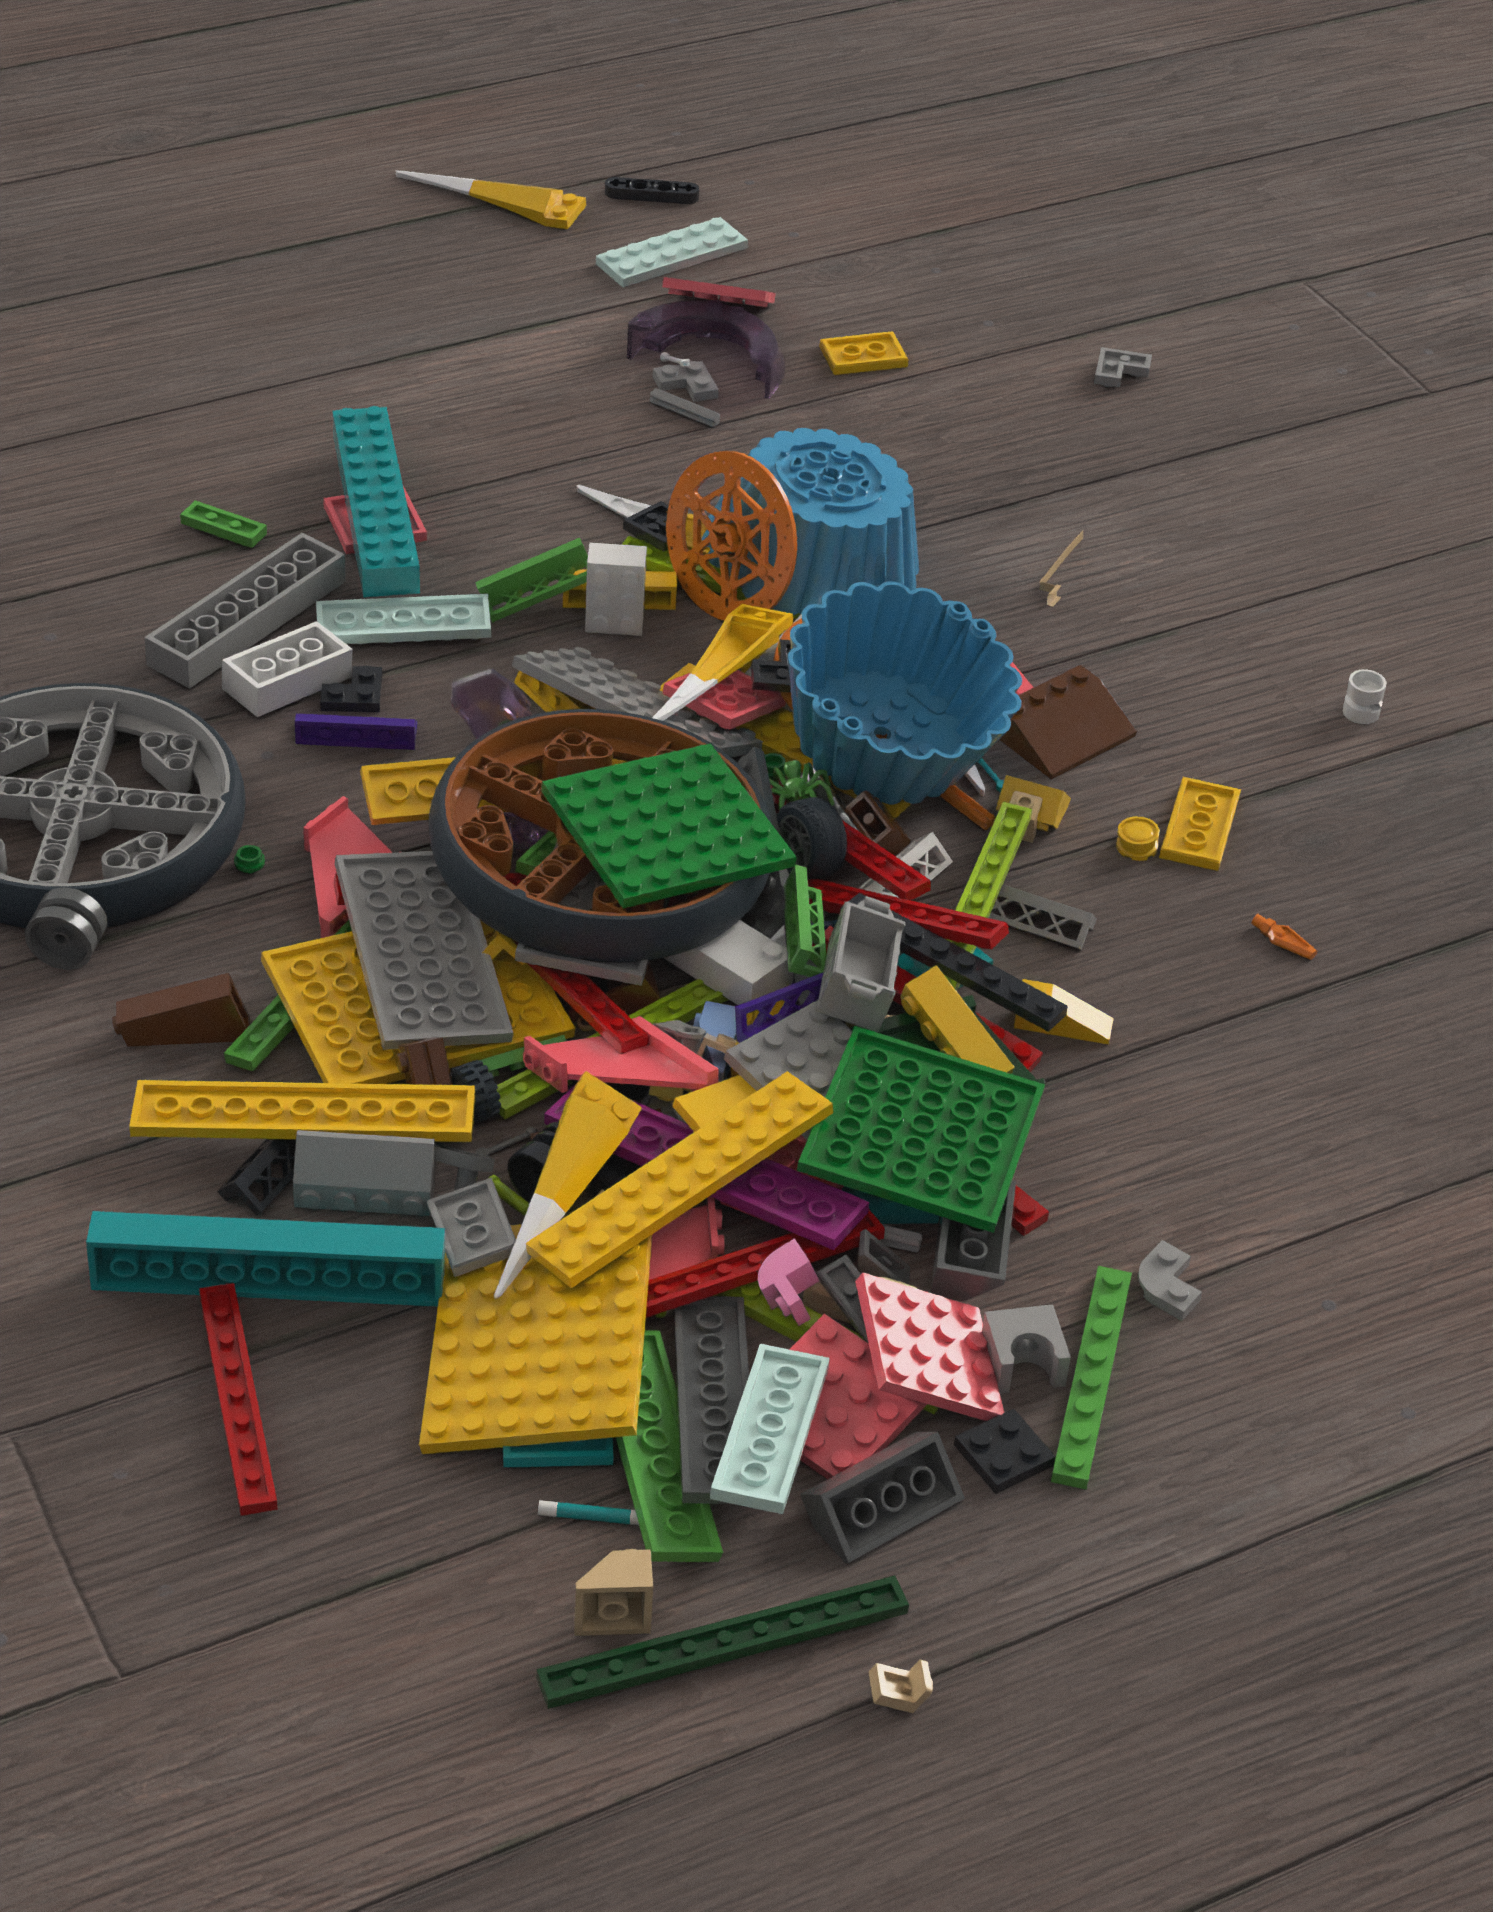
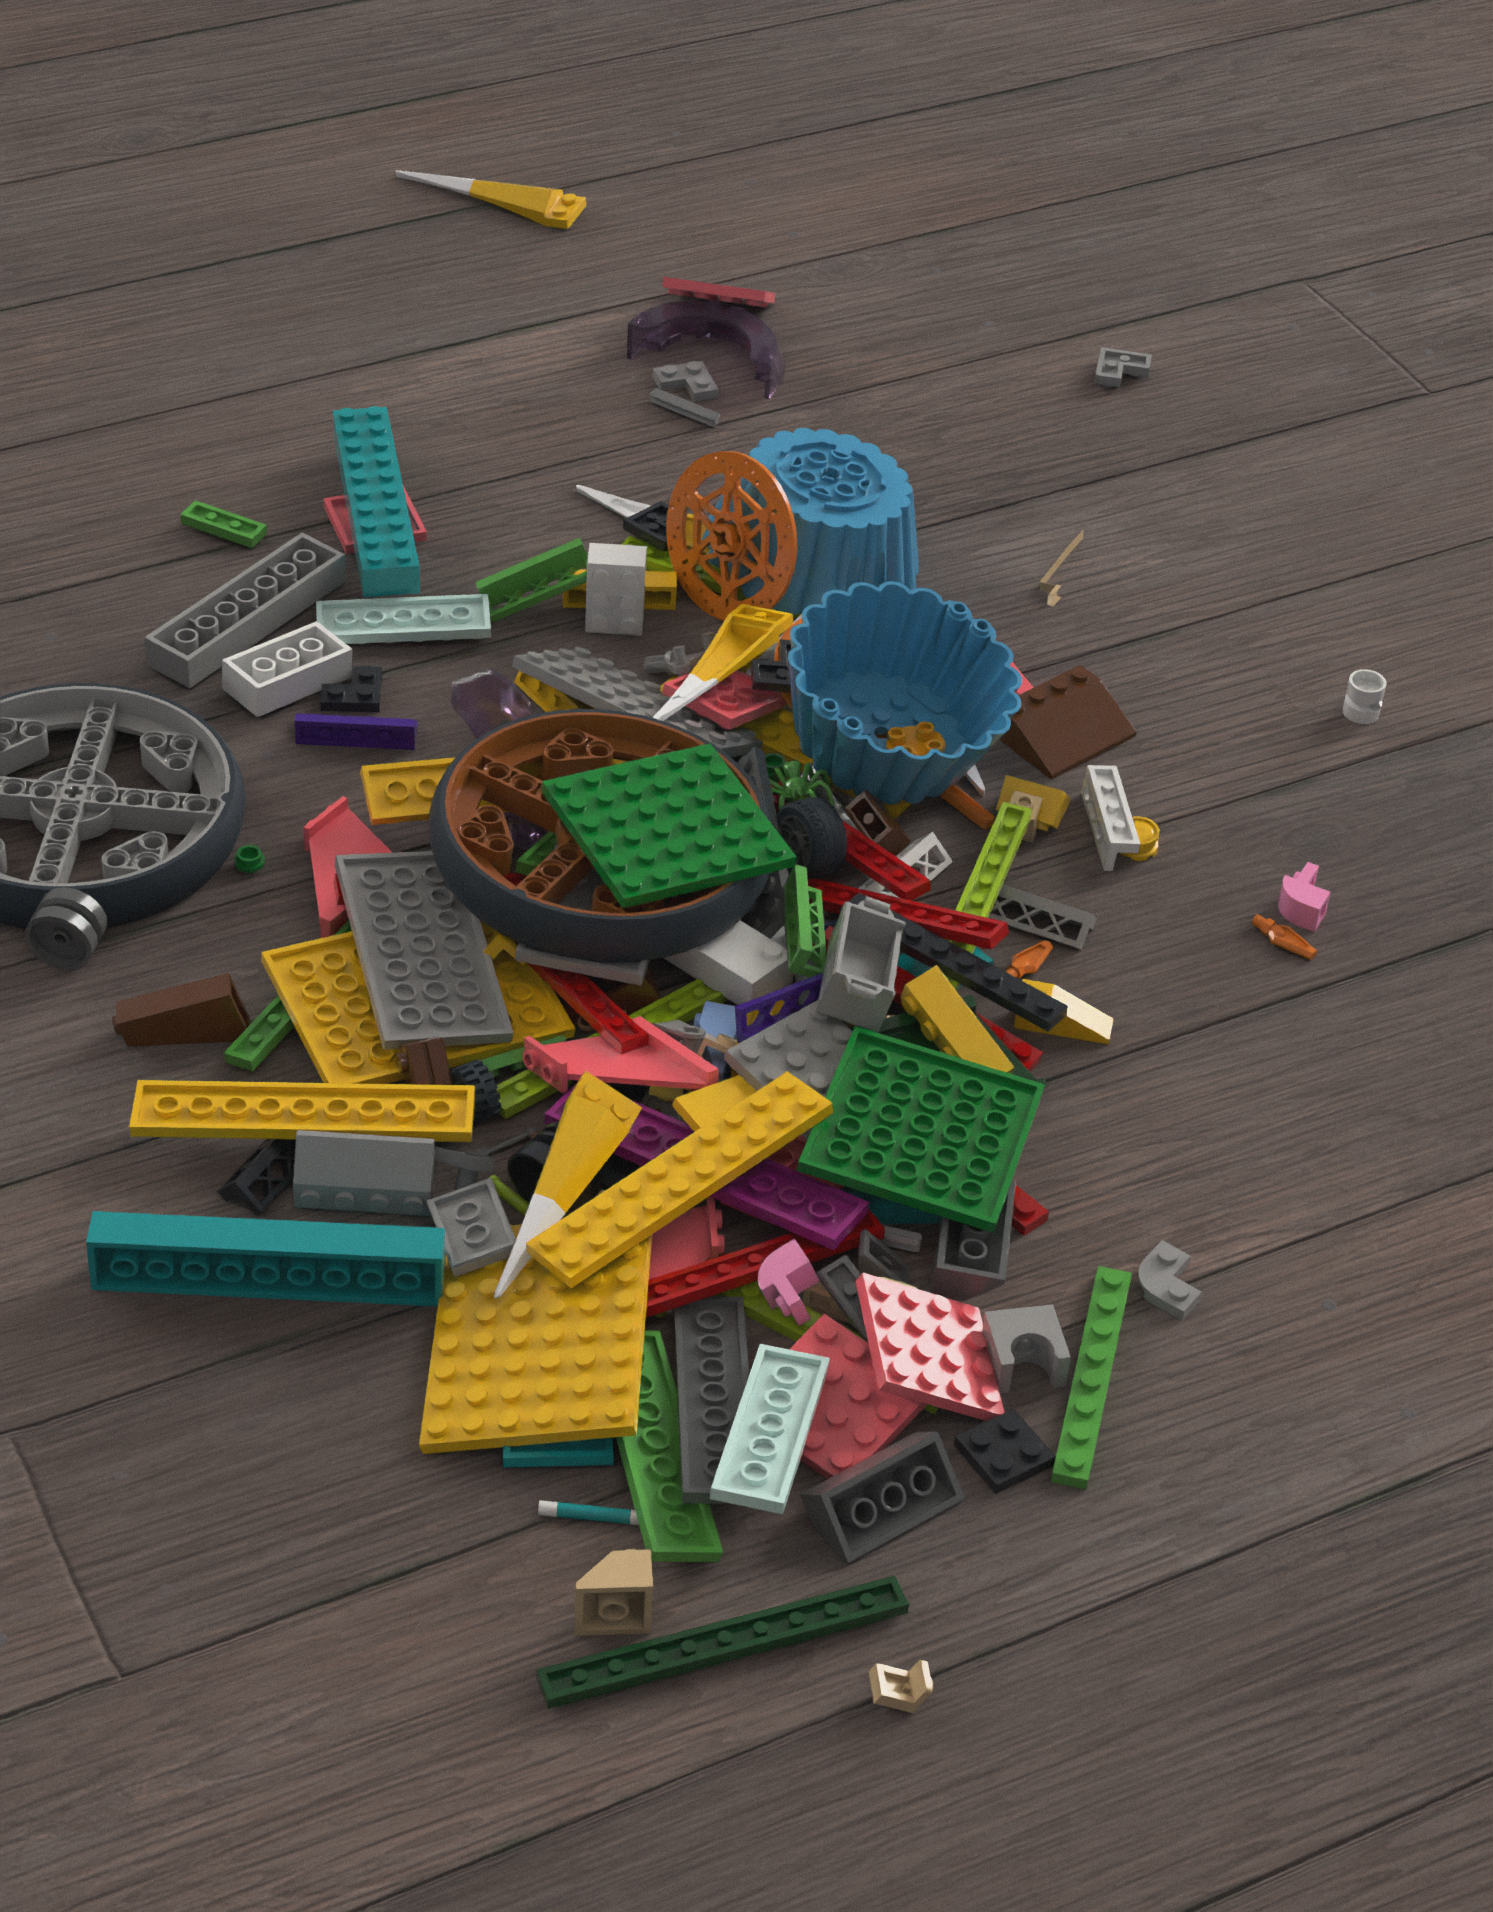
(238, 1400): red plate -> none
(651, 190): black beam -> none
(665, 357): white hinge -> none
(671, 251): light aqua plate -> none
(675, 661): none -> light grey axle
(863, 353): yellow tile -> none
(916, 739): none -> light orange dish
(999, 783): teal hinge -> none
(1029, 959): none -> orange piece
(1109, 814): none -> white fence
(1200, 823): yellow tile -> none
(1301, 900): none -> bright pink brick

